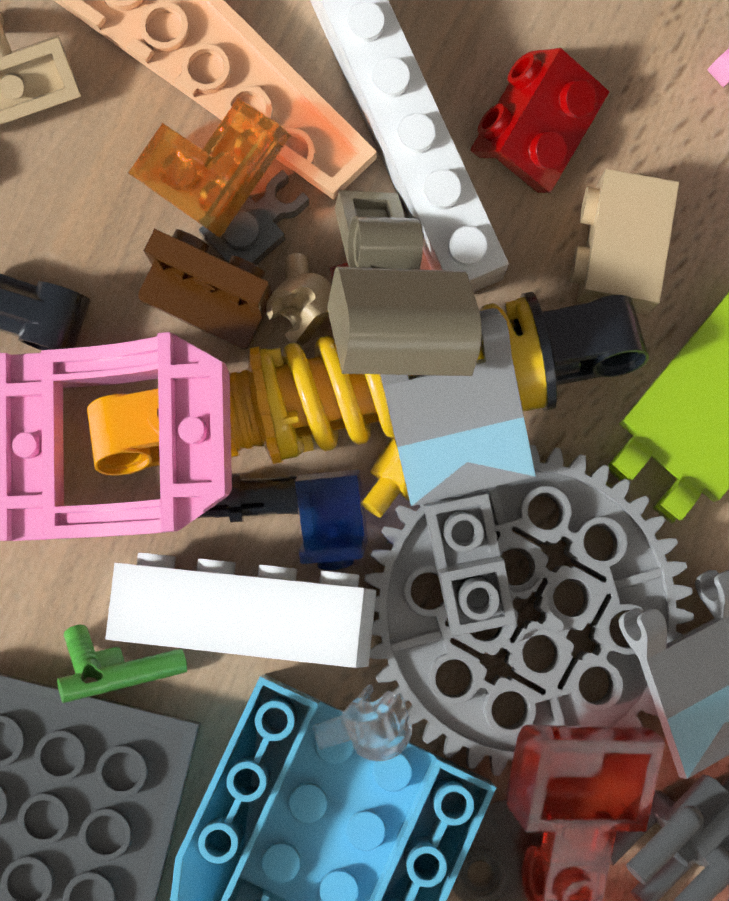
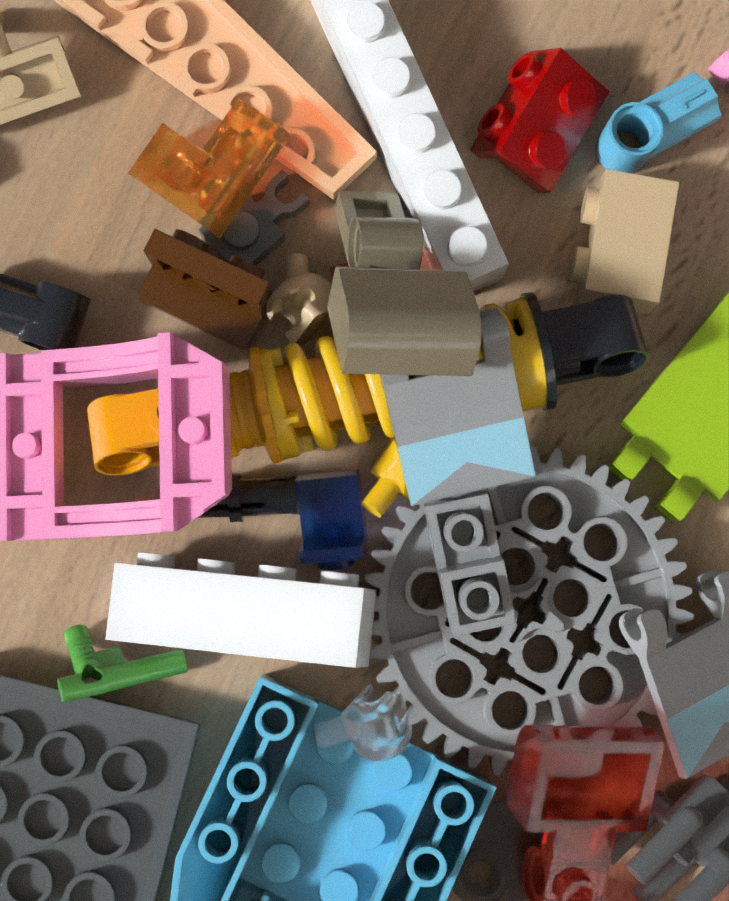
(658, 123): none -> medium azure piece

